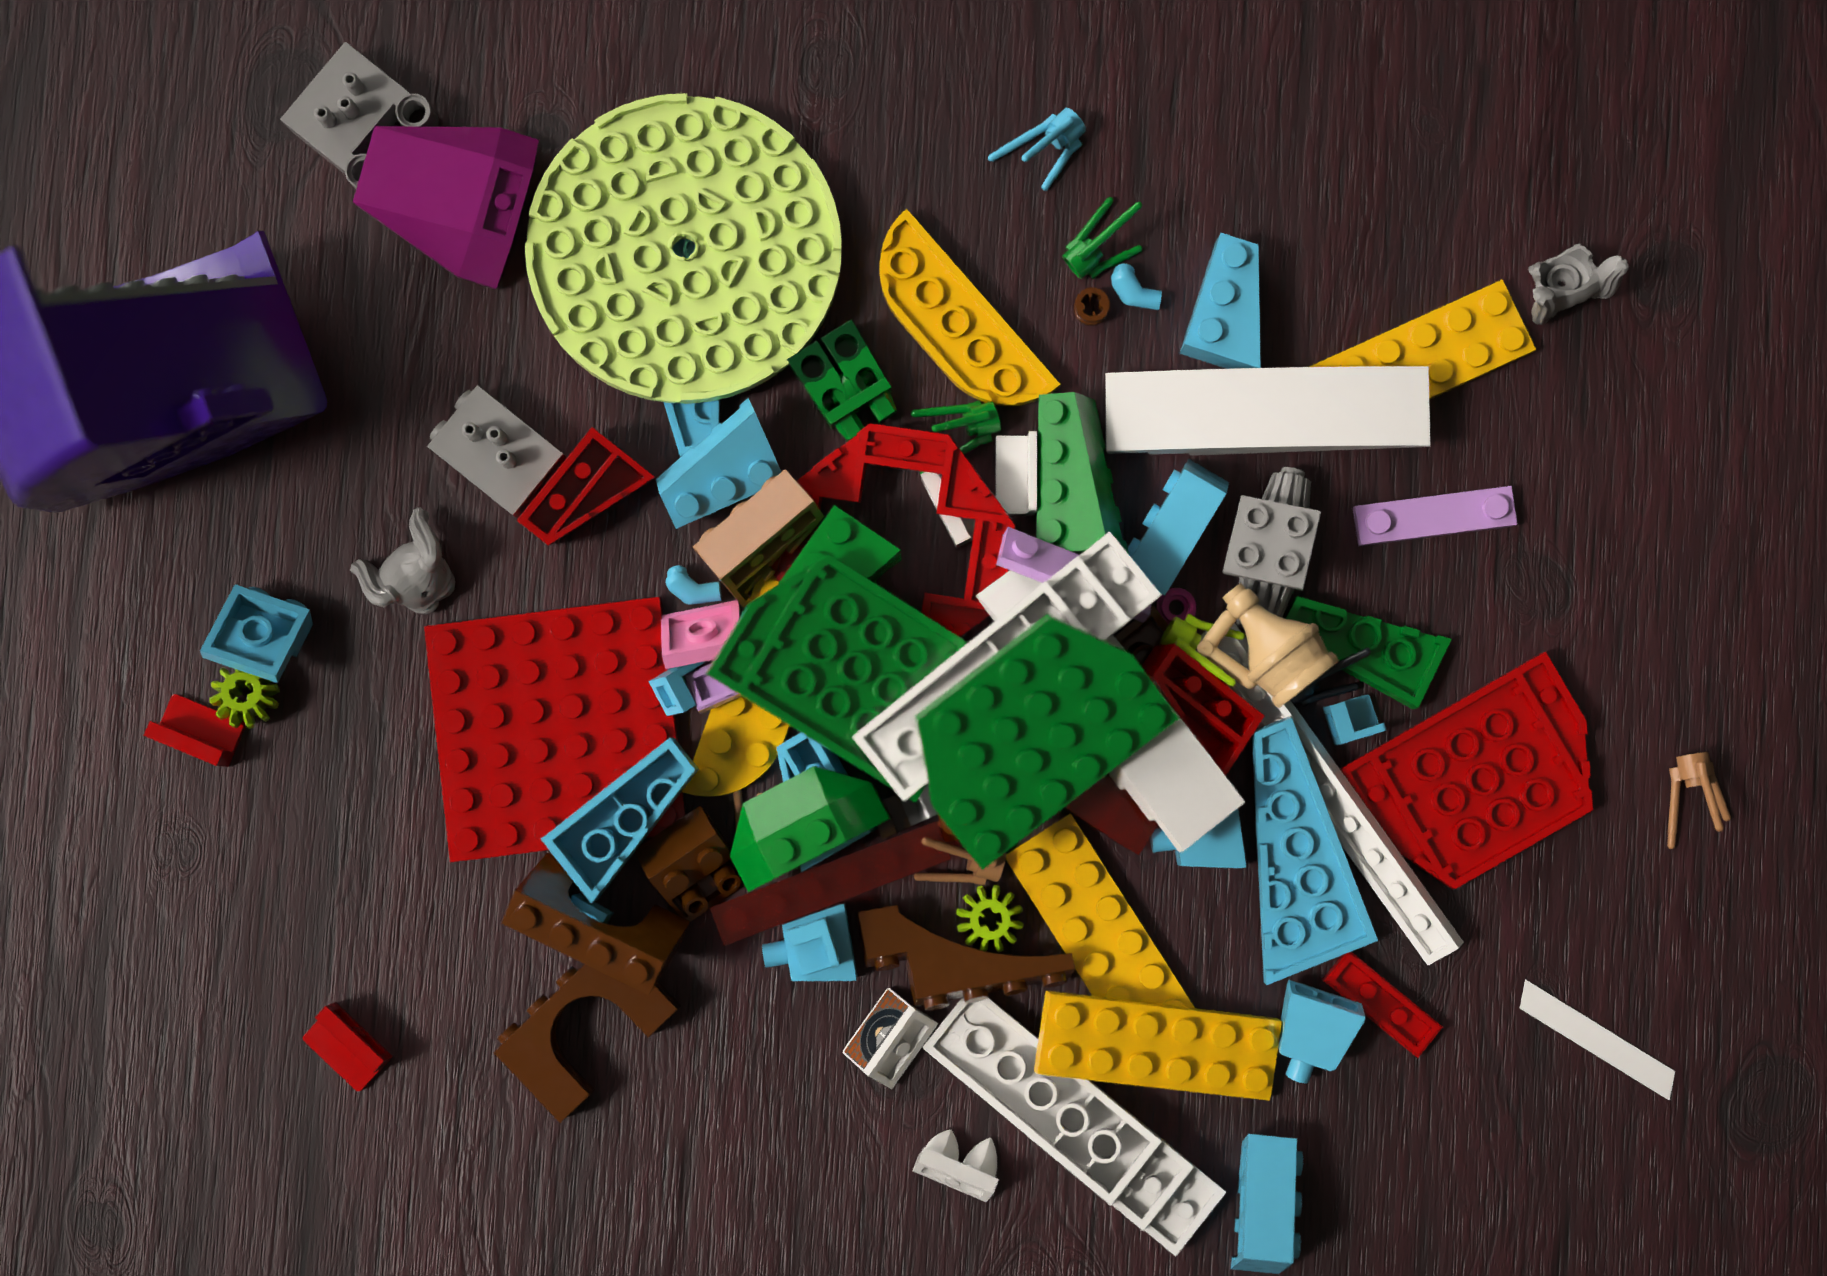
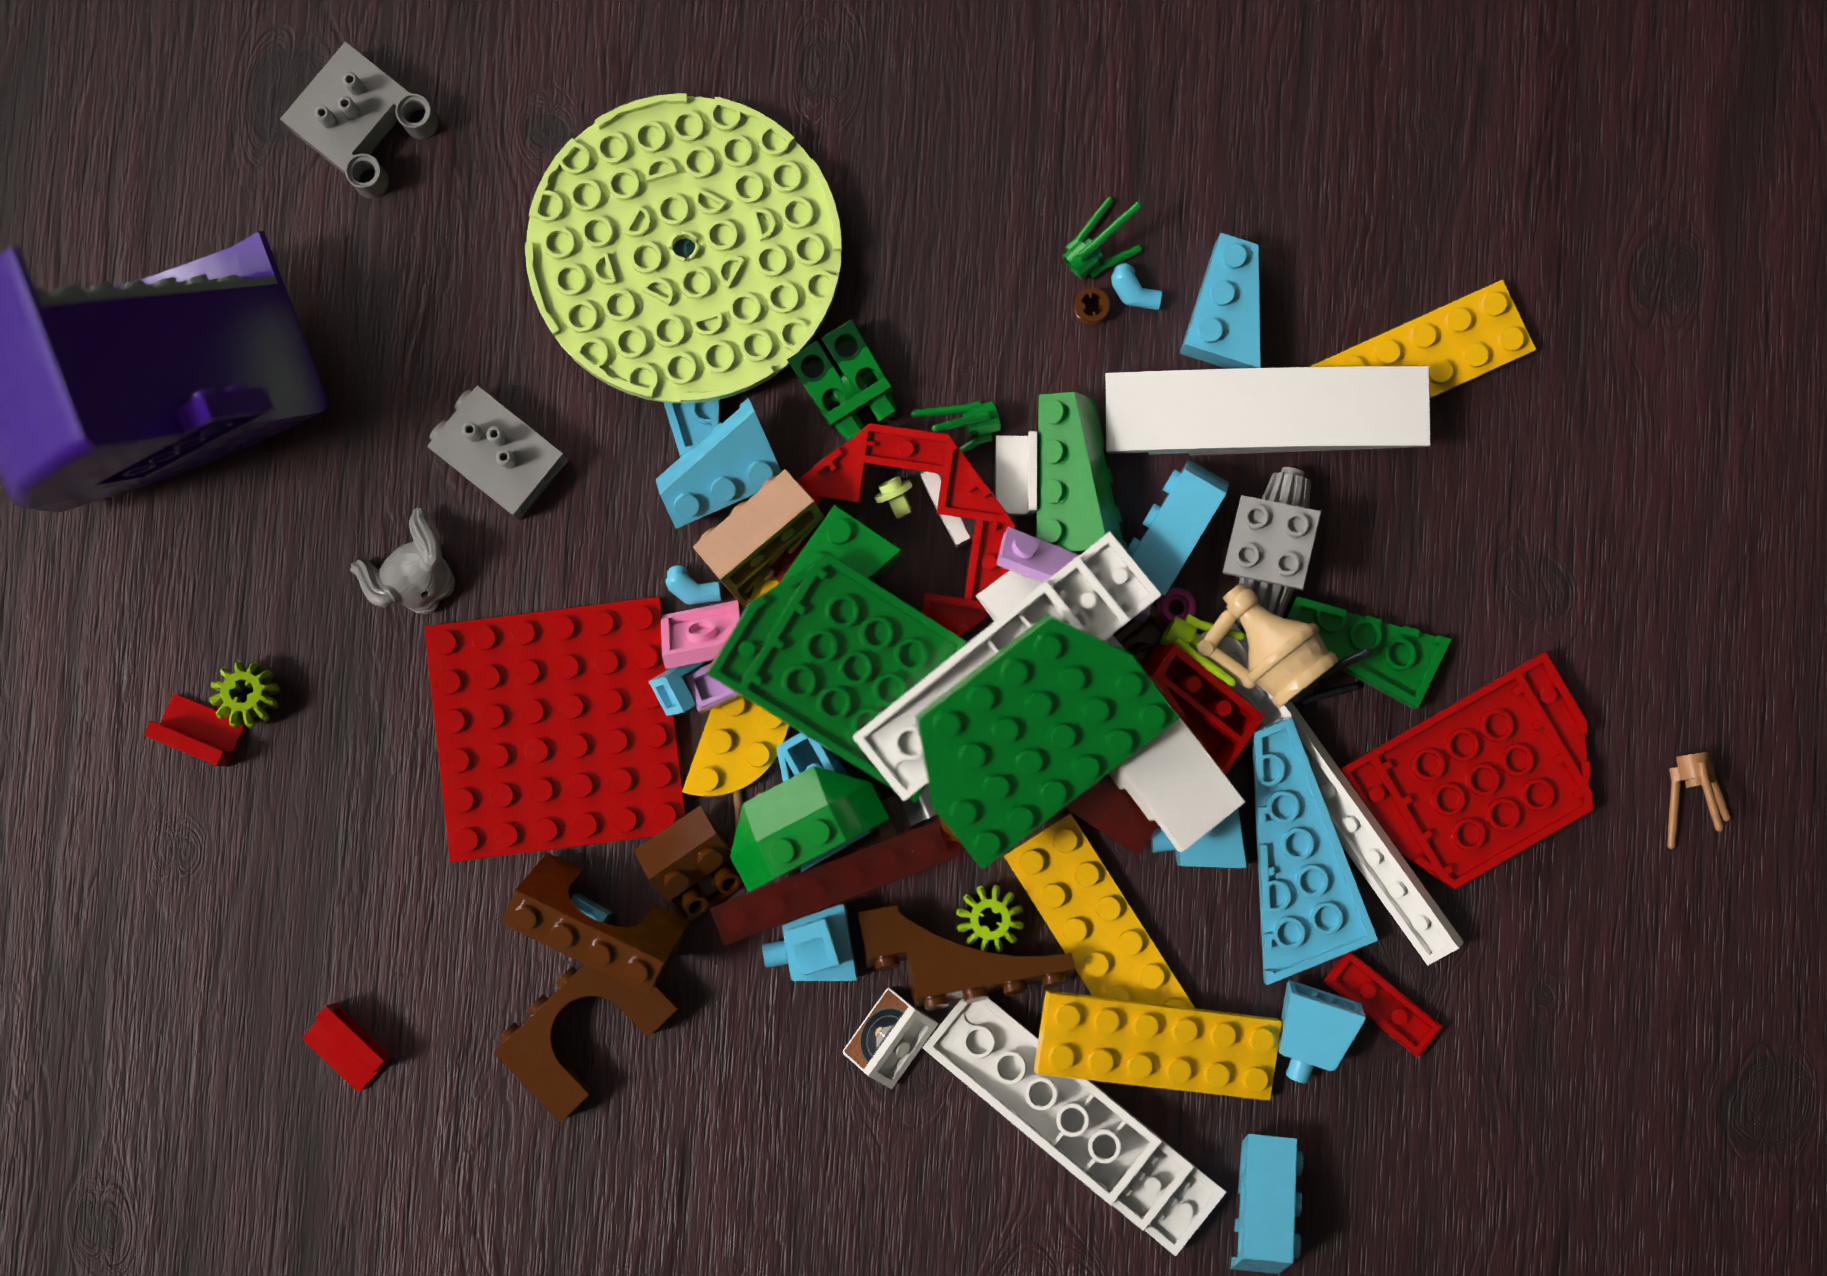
(257, 633): medium azure plate -> none
(450, 192): magenta wedge -> none
(582, 488): red wedge -> none
(615, 822): medium azure wedge -> none
(893, 491): none -> yellowish green plate
(956, 320): yellow plate -> none
(972, 1176): white tile -> none
(979, 876): medium nougat plant -> none
(1059, 131): medium azure plant -> none
(1352, 720): medium azure panel -> none
(1434, 516): lavender plate -> none
(1580, 277): light grey hair -> none
(1597, 1039): white sticker -> none

